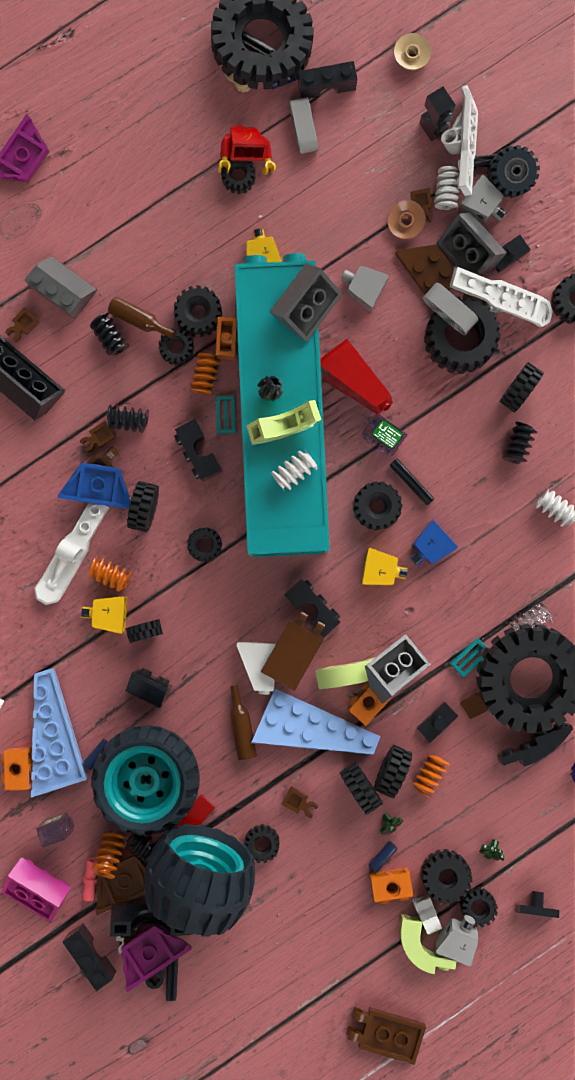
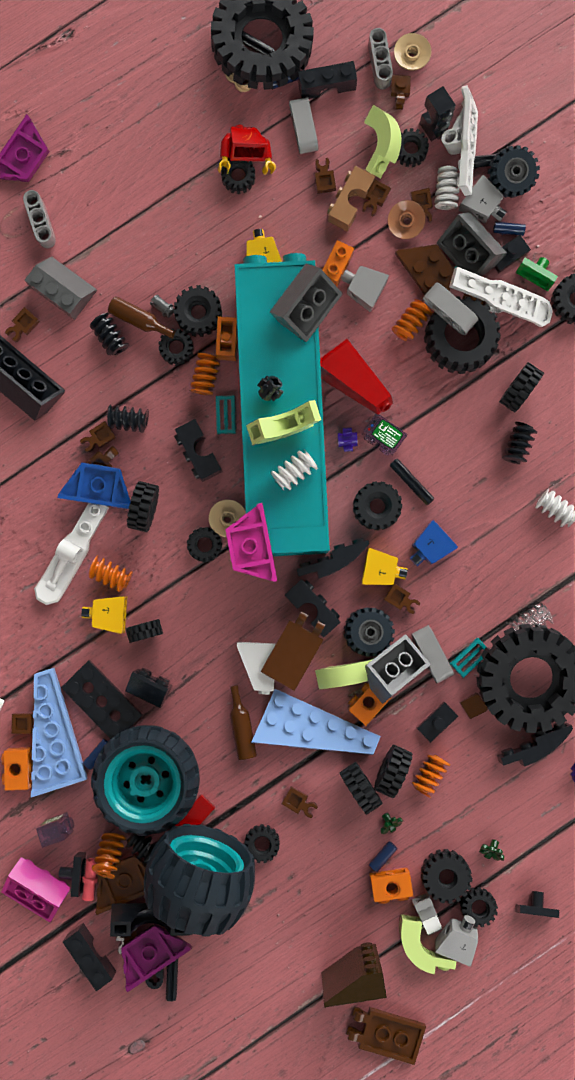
(22, 723): none -> reddish brown plate
(34, 212): none -> light grey beam
(75, 874): none -> black tile
(102, 687): none -> black plate
(166, 309): none -> dark grey pin
(224, 509): none -> tan dish
(251, 545): none -> dark pink wing
(324, 179): none -> reddish brown plate
(338, 261): none -> orange brick
(340, 558): none -> black slope
(347, 439): none -> dark purple gear
(354, 977): none -> dark brown slope
(357, 184): none -> medium nougat arch
(369, 631): none -> black wheel
(377, 196): none -> reddish brown plate
(380, 50): none -> light grey beam
(388, 140): none -> yellowish green arch
(399, 597): none -> reddish brown plate
(400, 89): none -> reddish brown plate
(411, 319): none -> orange piece
(420, 141): none -> black tyre
(432, 651): none -> light grey beam
(509, 228): none -> dark blue axle
(537, 273): none -> green tile

